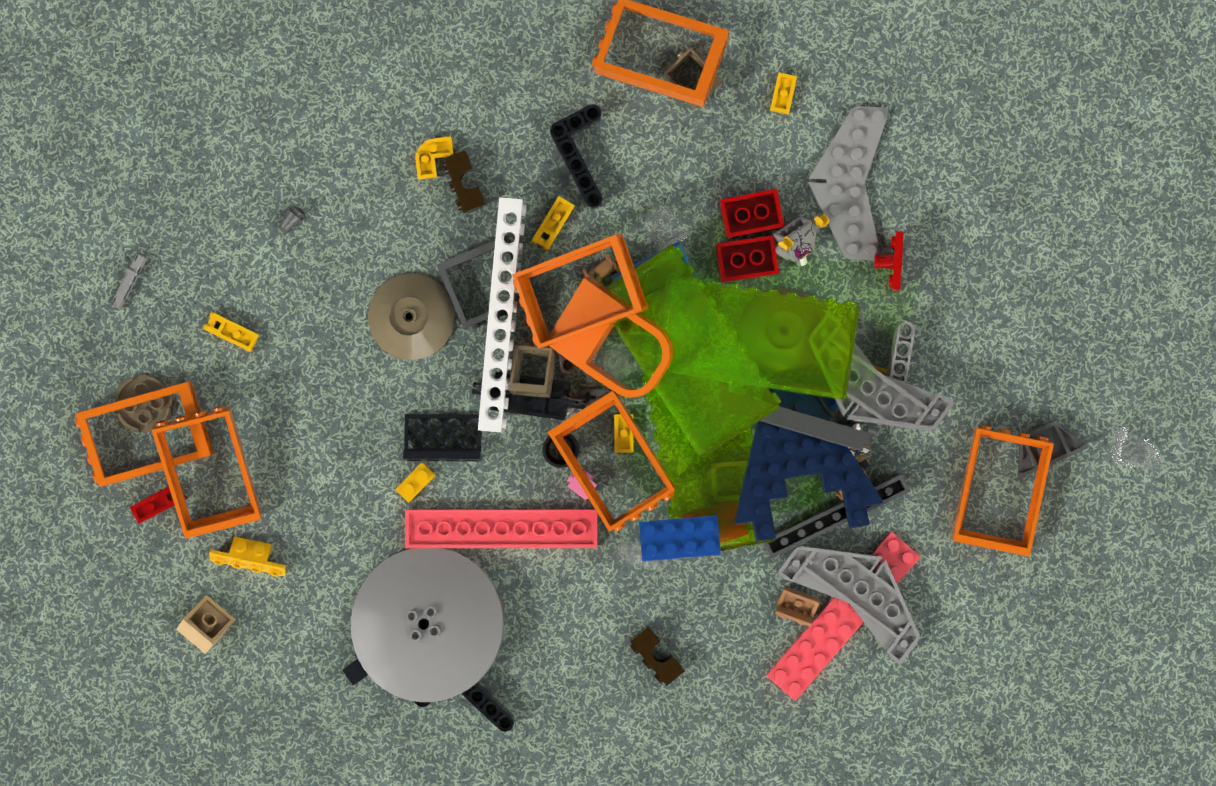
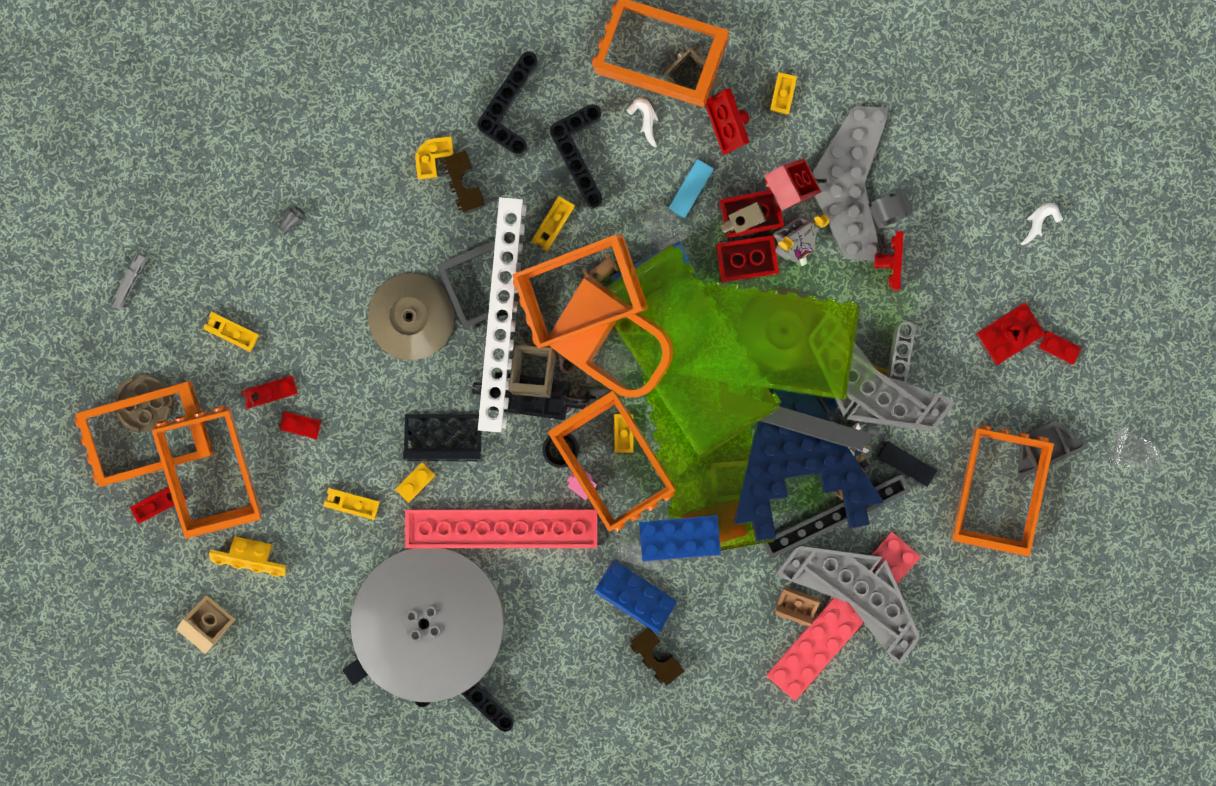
(270, 392): none -> red plate
(300, 425): none -> red plate
(352, 503): none -> yellow plate
(506, 103): none -> black beam
(635, 596): none -> blue plate
(648, 115): none -> white piece
(690, 188): none -> medium azure tile
(727, 121): none -> red plate
(752, 214): none -> dark tan torso
(792, 184): none -> red brick
(890, 208): none -> dark grey brick
(907, 463): none -> black tile
(1010, 333): none -> red plate
(1038, 218): none -> white piece
(1059, 347): none -> red plate

